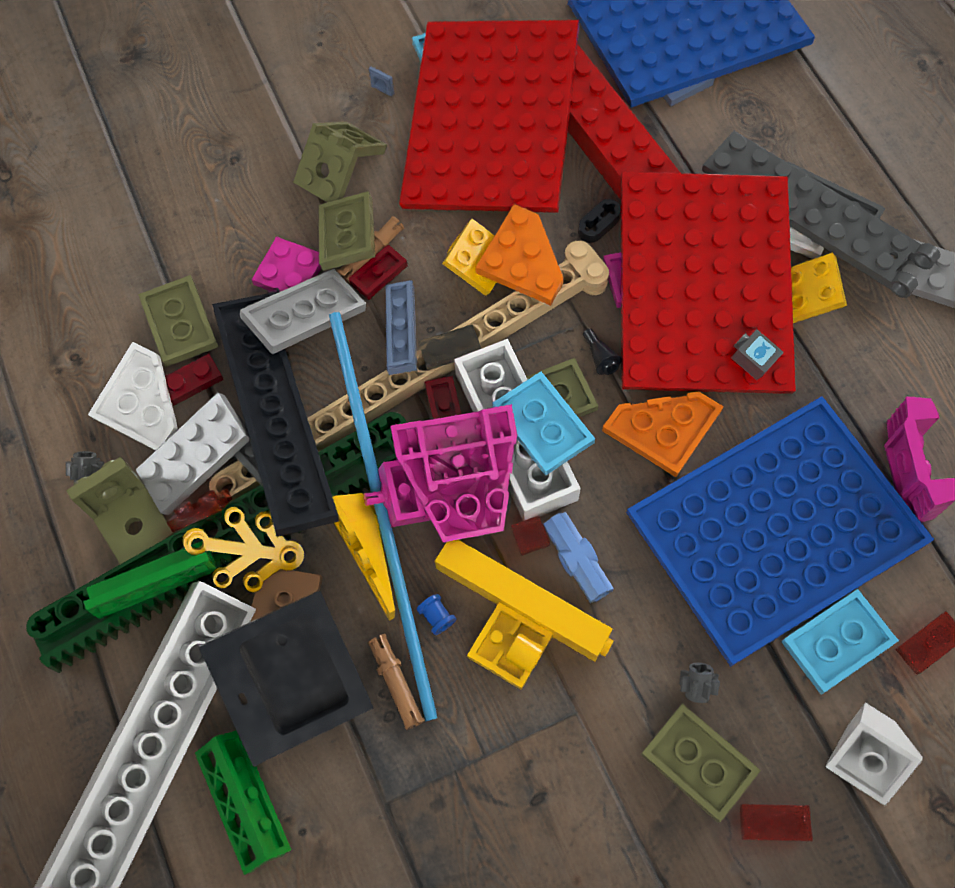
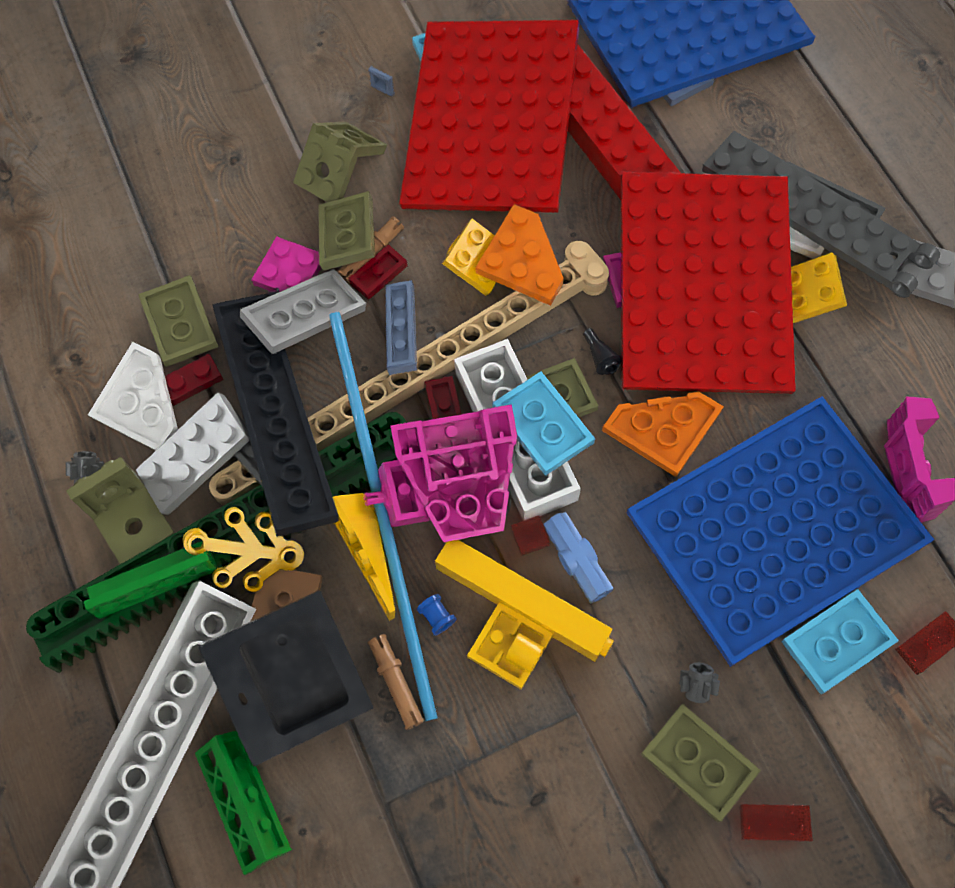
(190, 513): clear red plate -> none
(448, 346): clear smoke plate -> none
(595, 217): black beam -> none
(756, 354): dark grey brick -> none
(874, 755): white slope -> none

